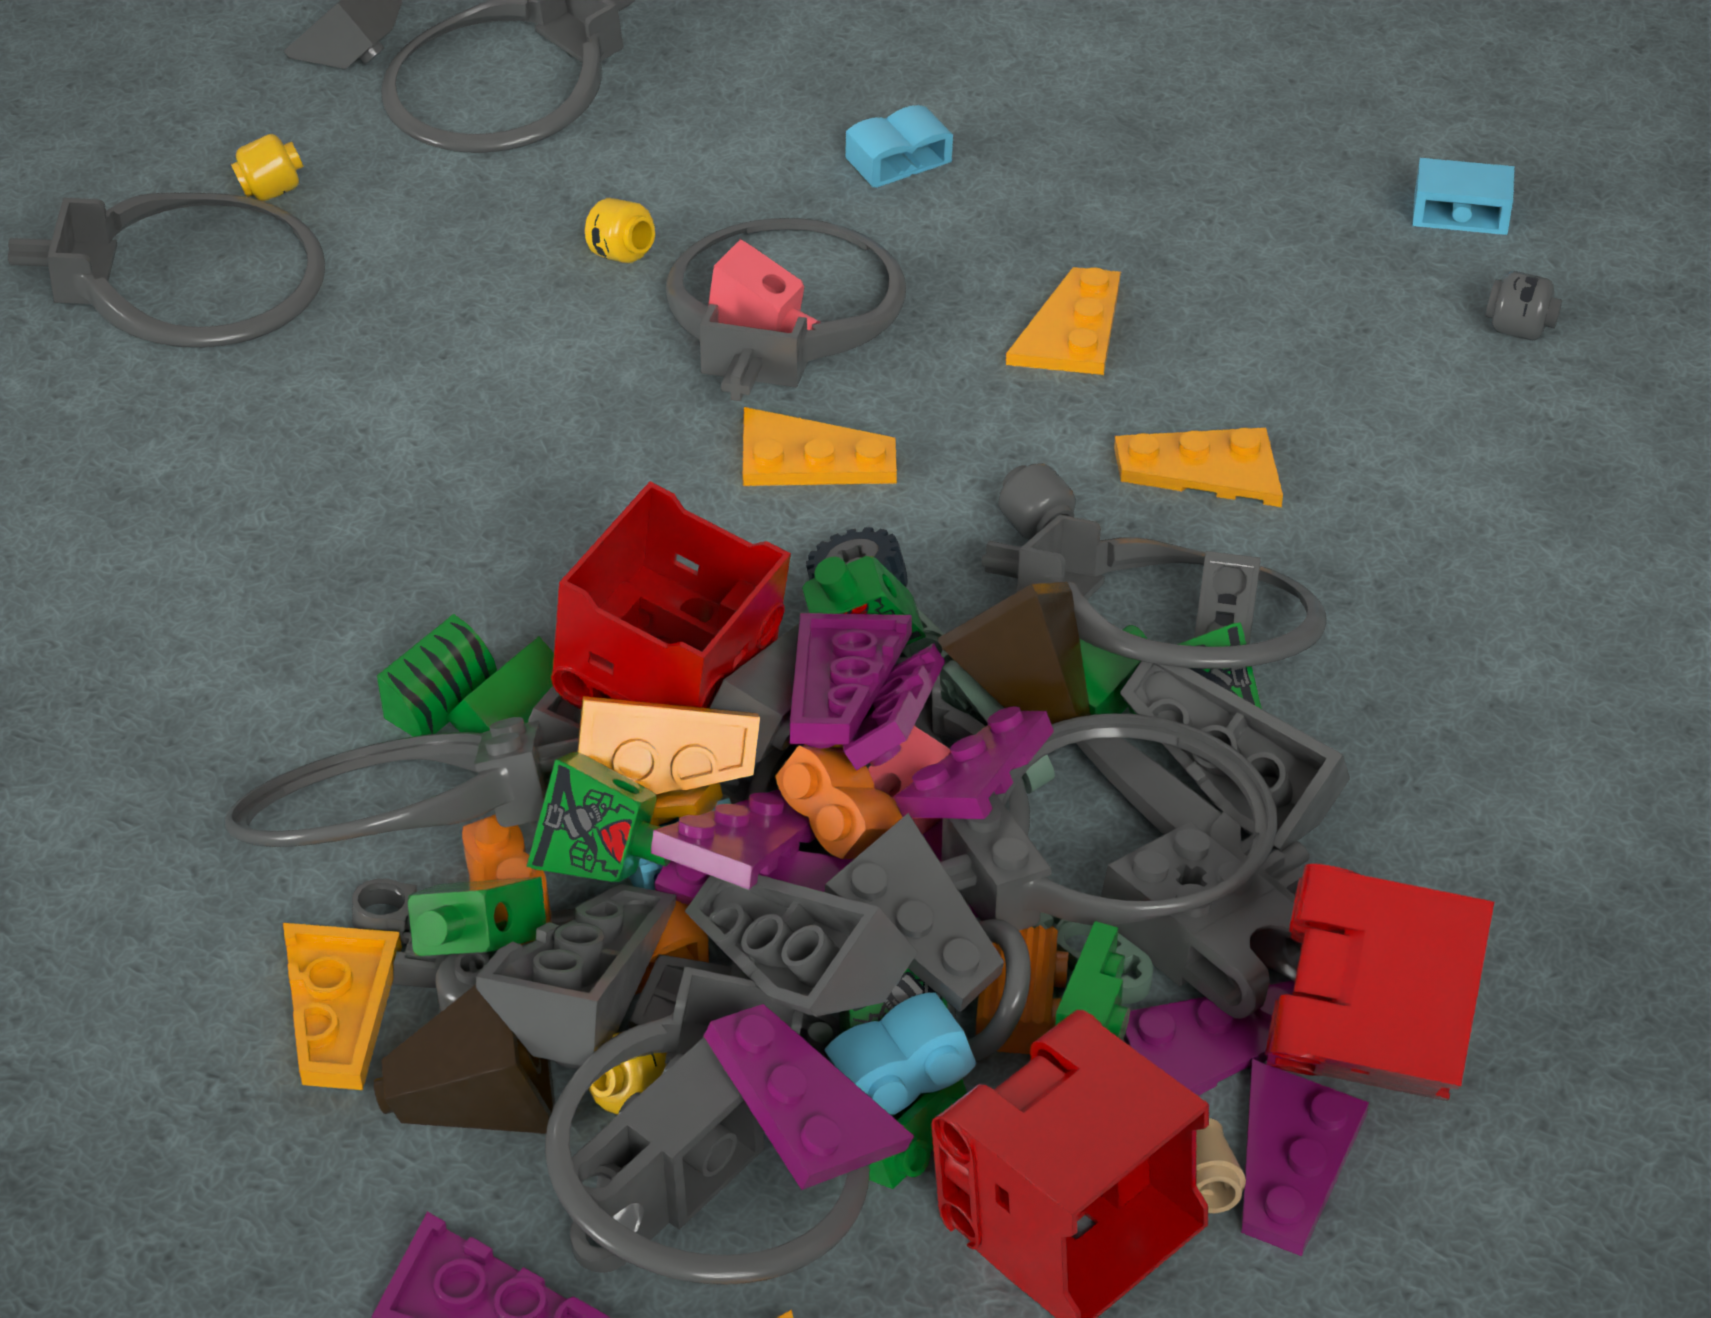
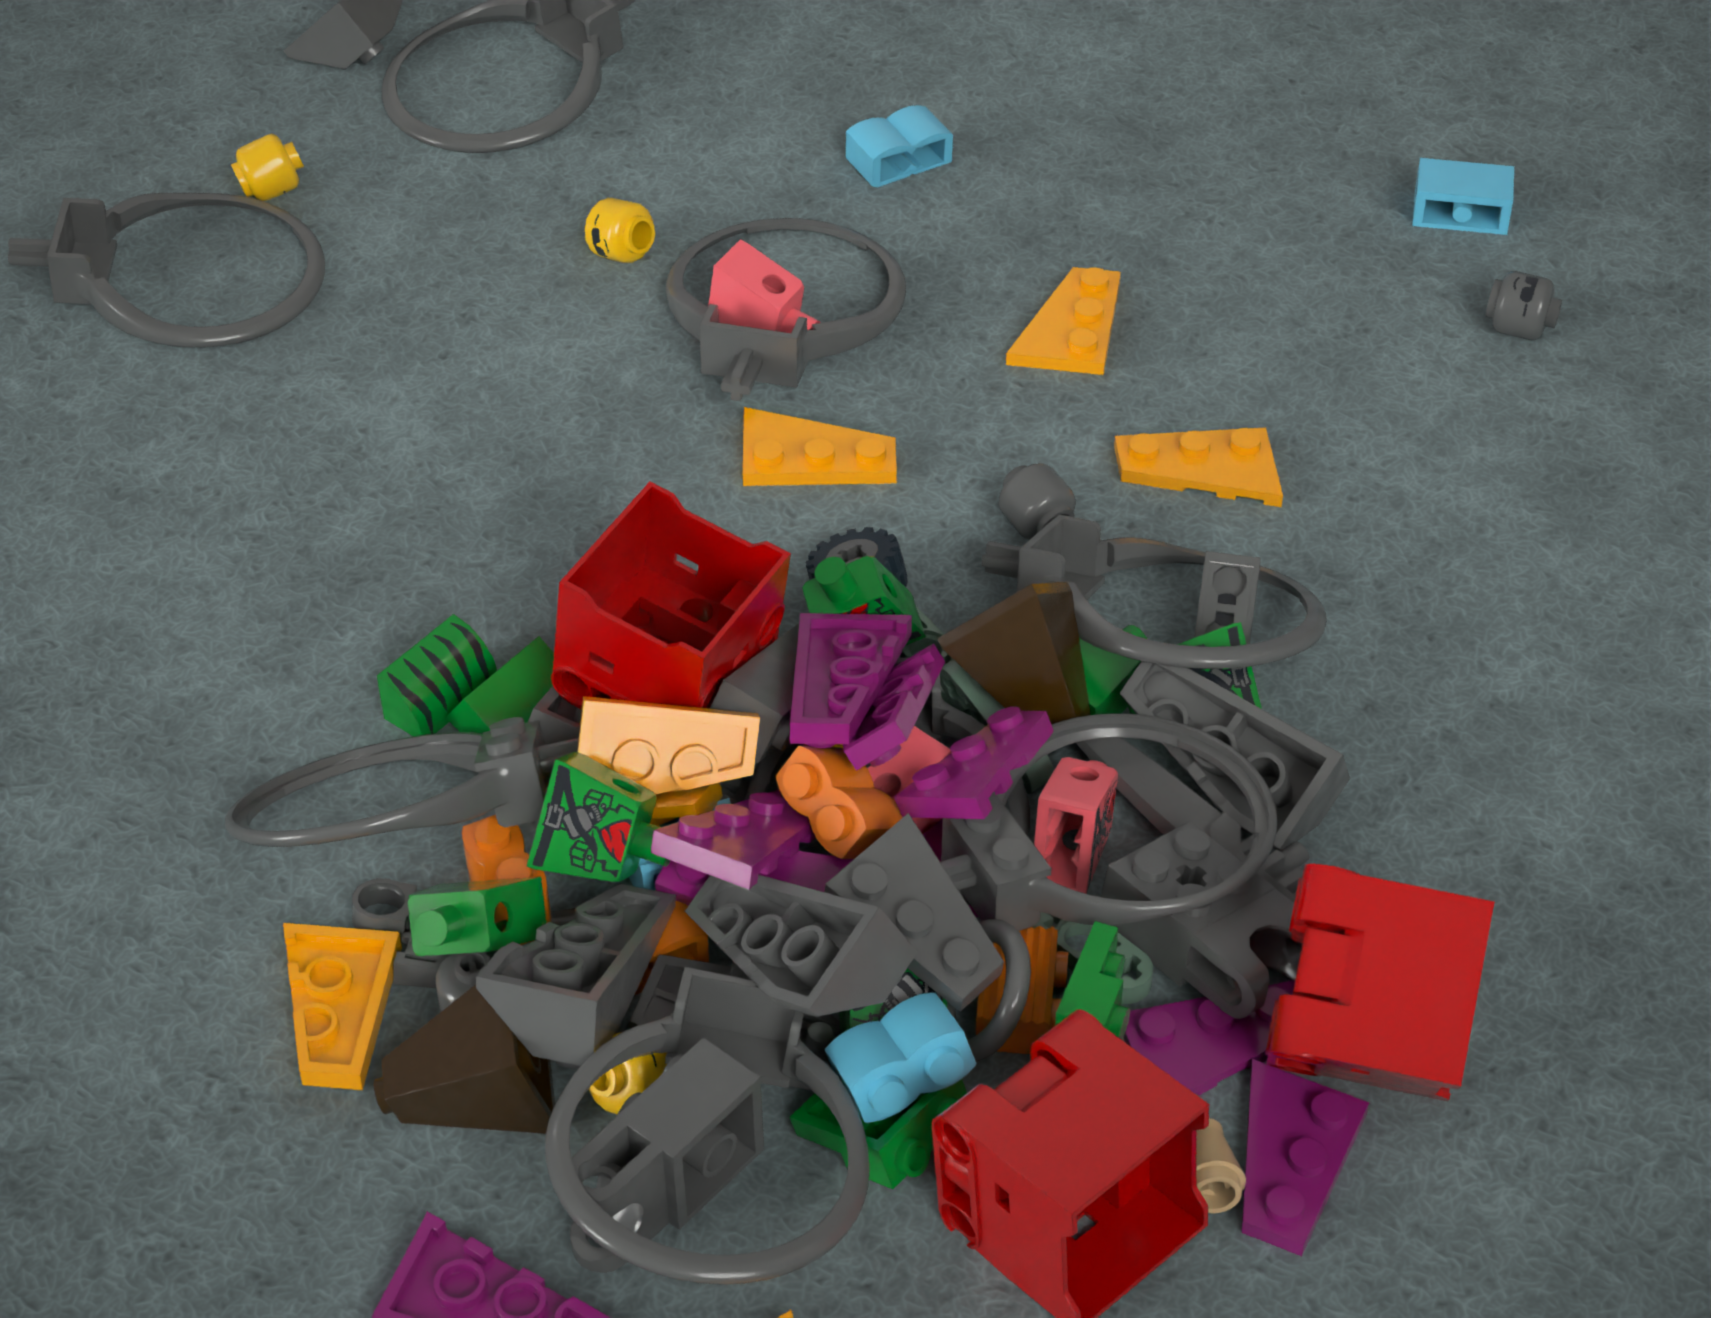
(801, 1099): magenta wing -> none
(1078, 798): none -> coral torso

